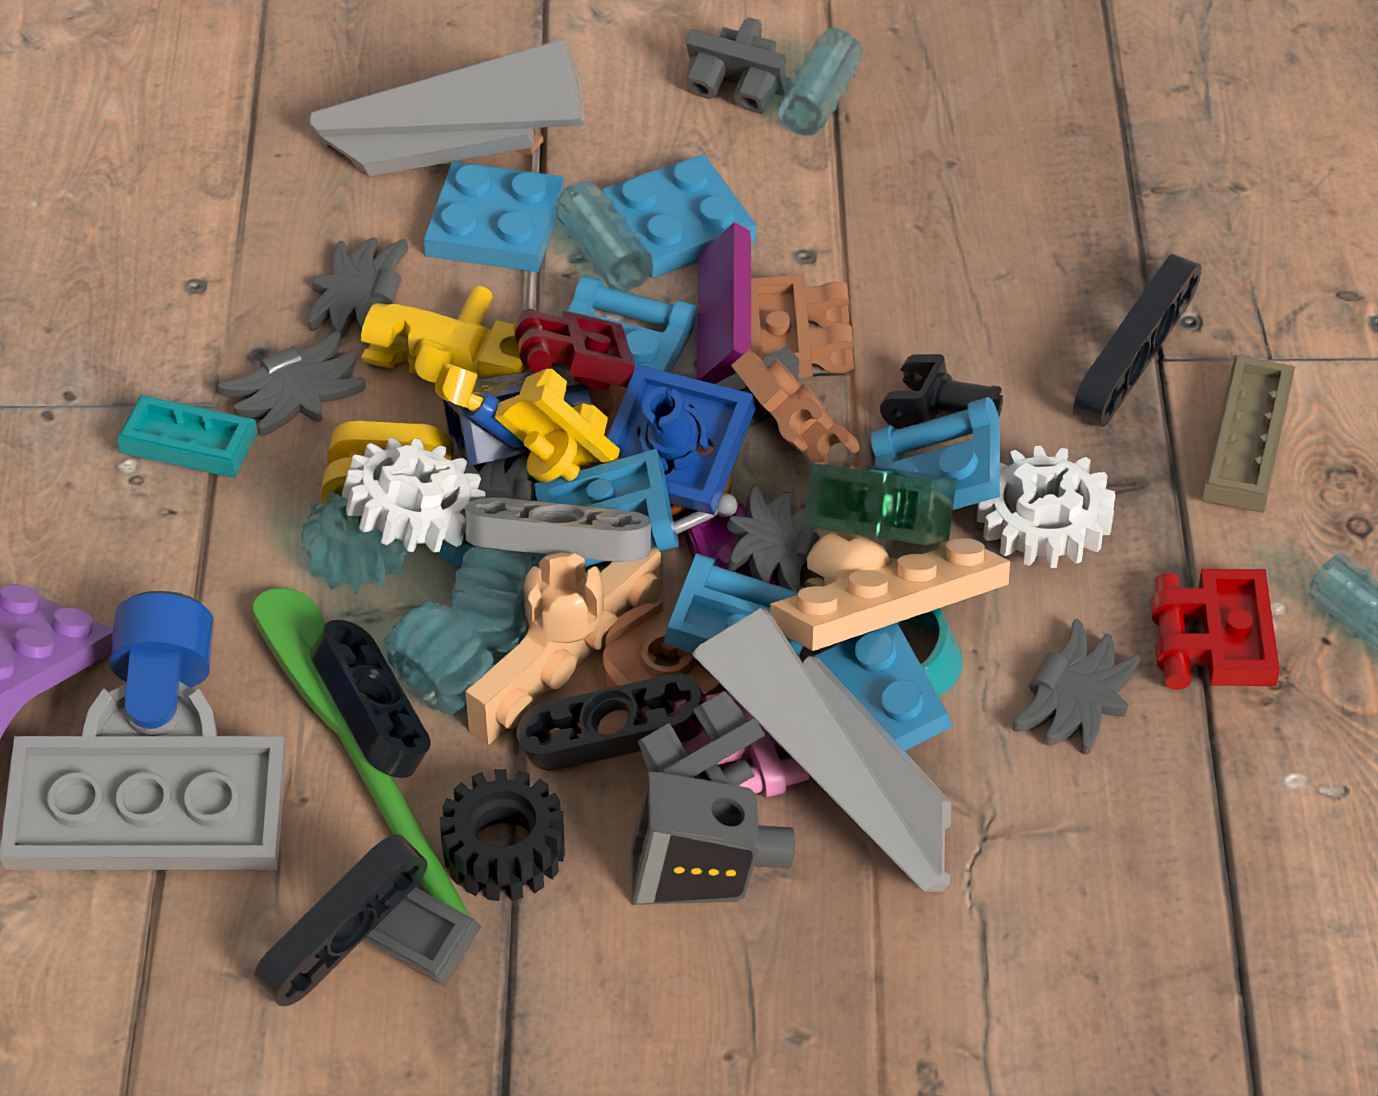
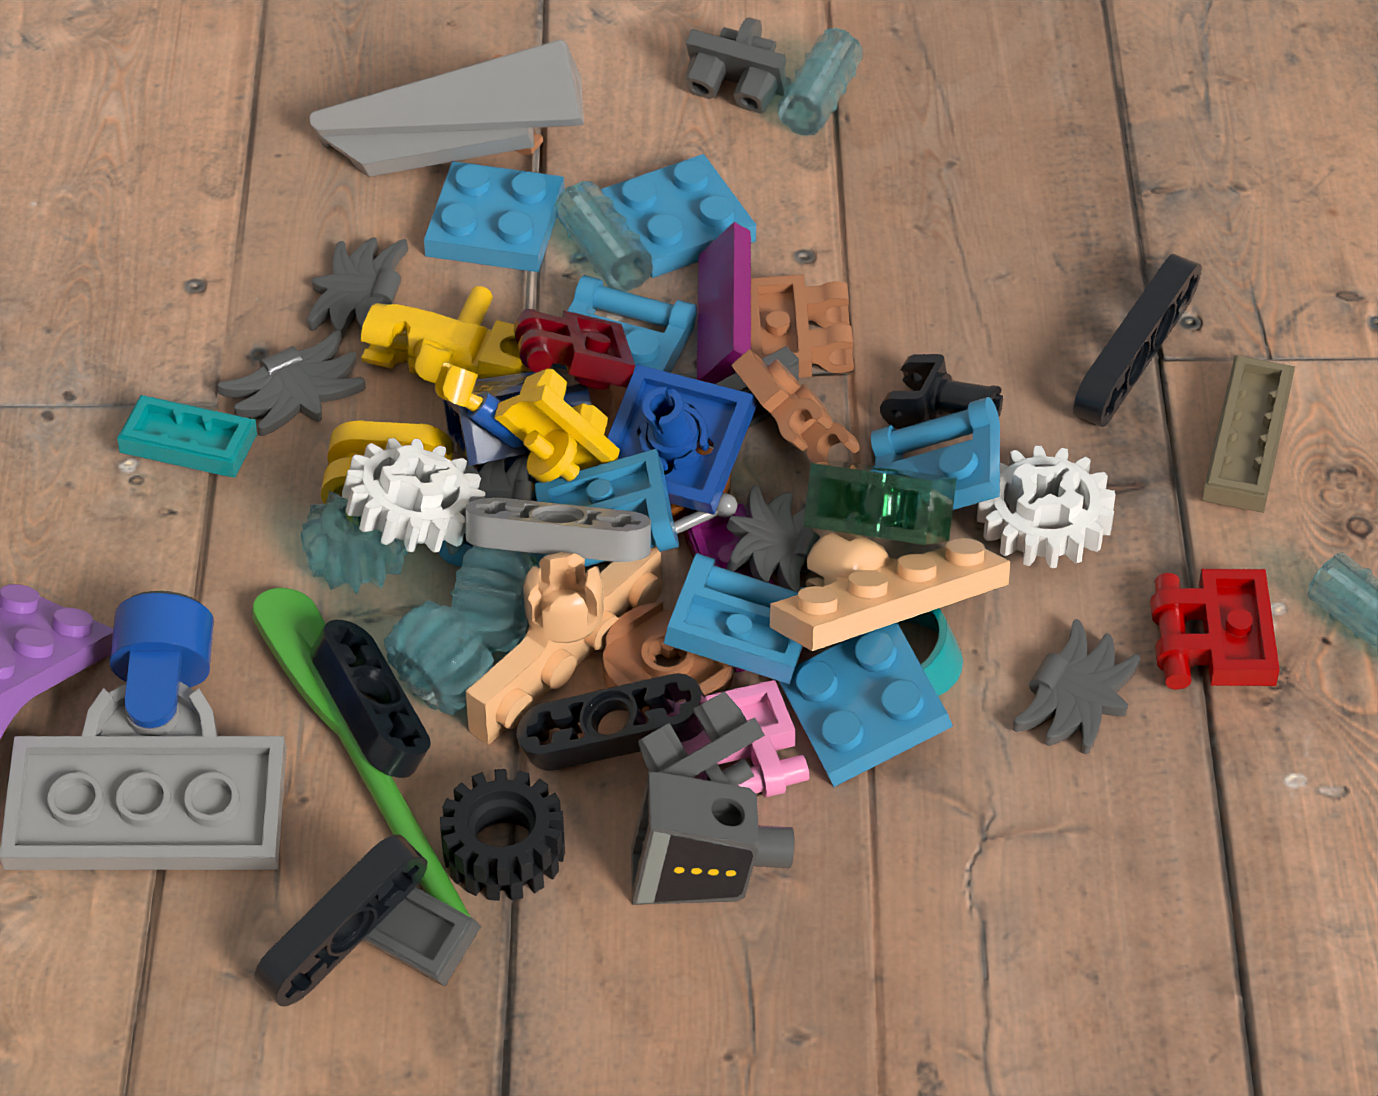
(835, 743): light grey wedge -> none

